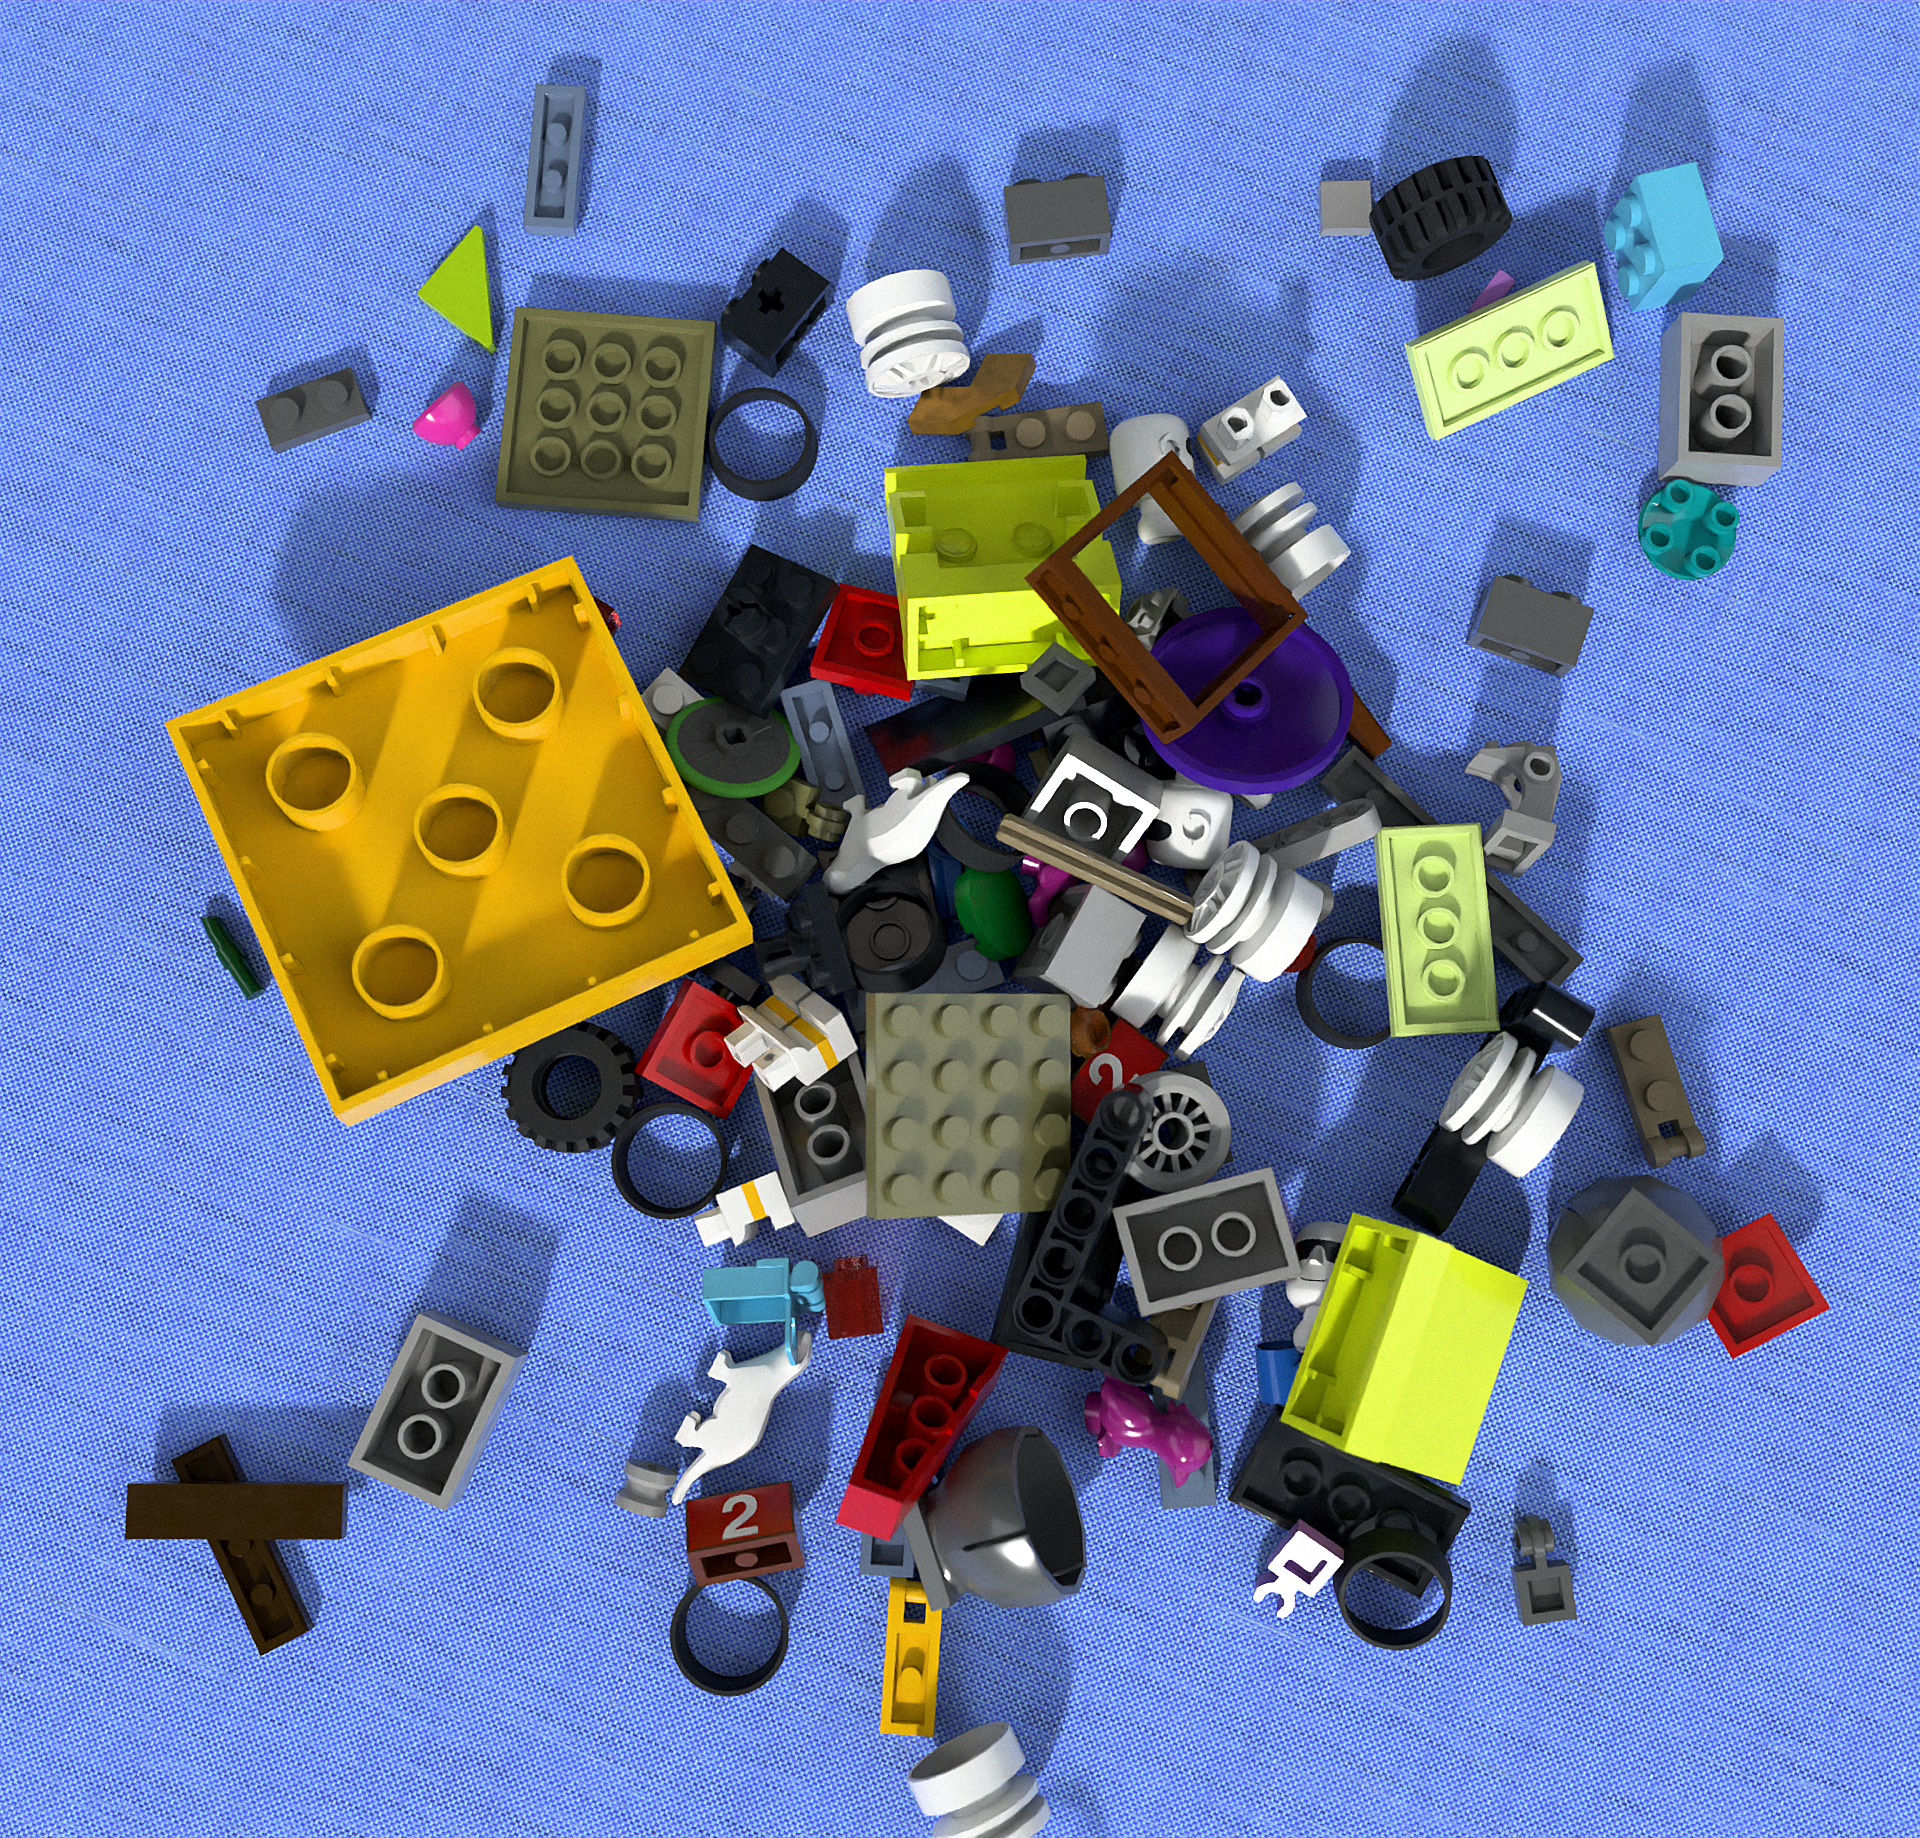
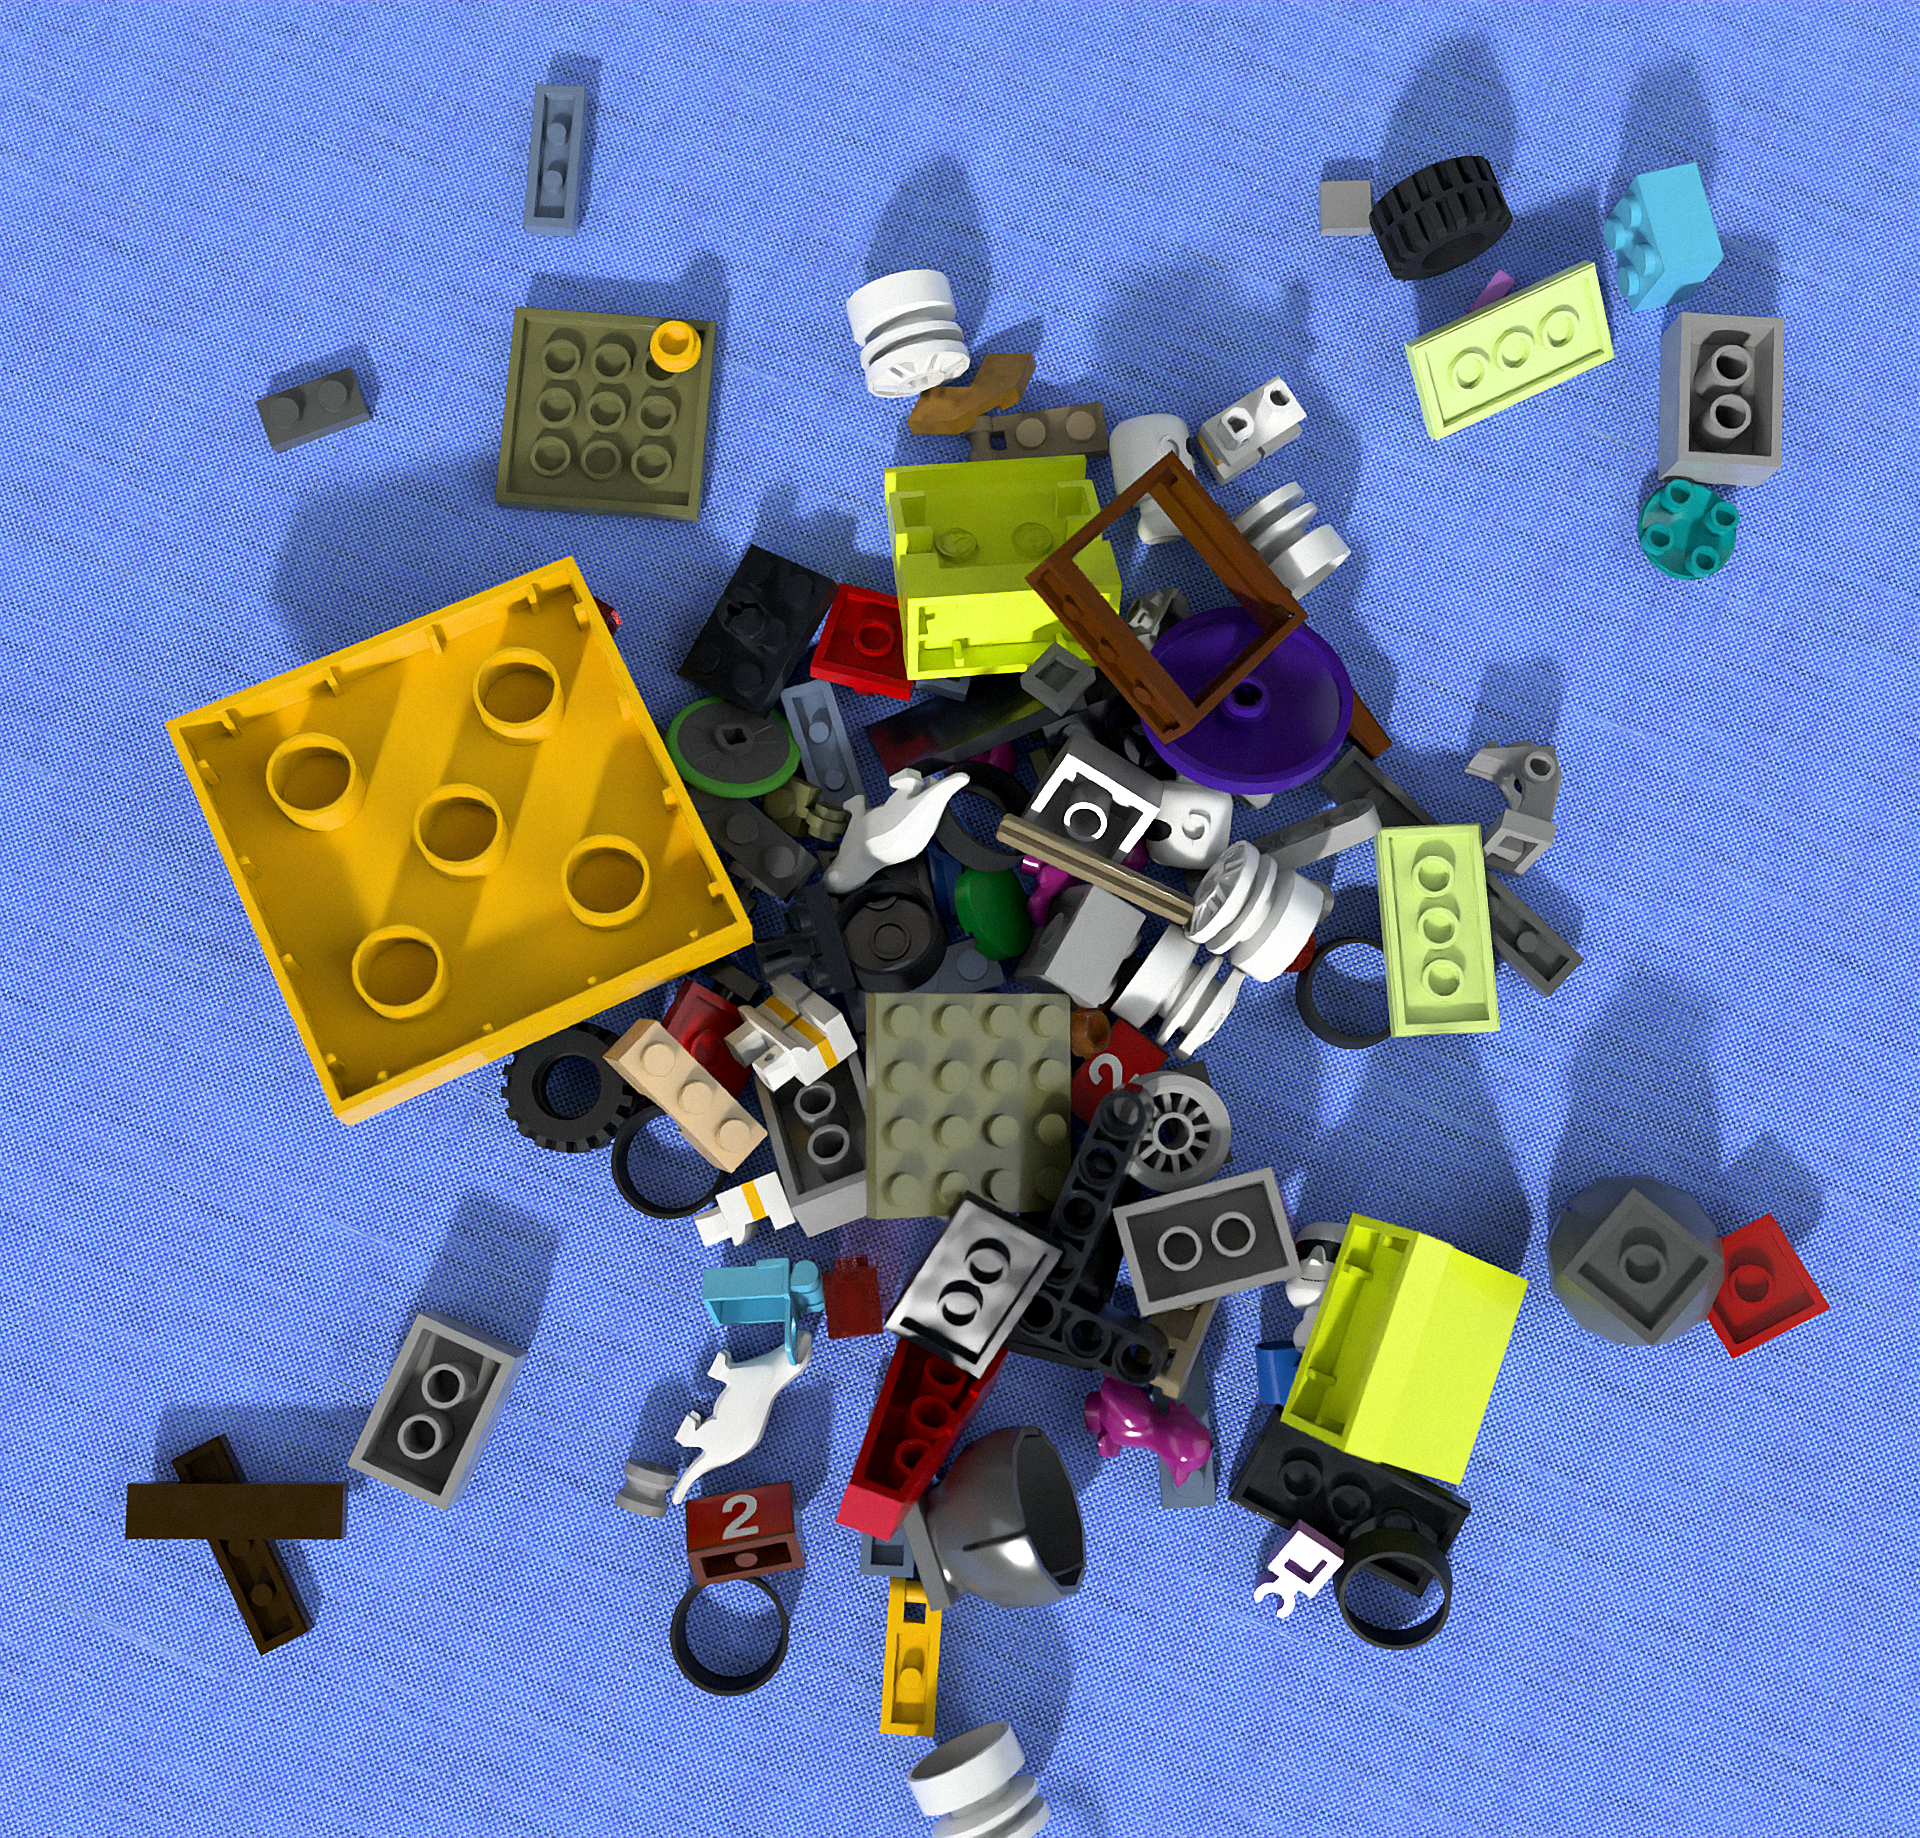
(232, 957): dark green piece -> none
(449, 418): dark pink brick -> none
(462, 290): lime tile -> none
(668, 697): white plate -> none
(675, 346): none -> yellow plate
(687, 1093): none -> tan arch
(764, 489): black tyre -> none
(773, 337): black brick -> none
(973, 1284): none -> plate
(1056, 219): dark grey brick -> none
(1446, 1166): black beam -> none
(1520, 1110): white wheel -> none
(1530, 625): dark grey brick -> none
(1542, 1587): dark grey plate -> none
(1654, 1090): dark tan plate -> none

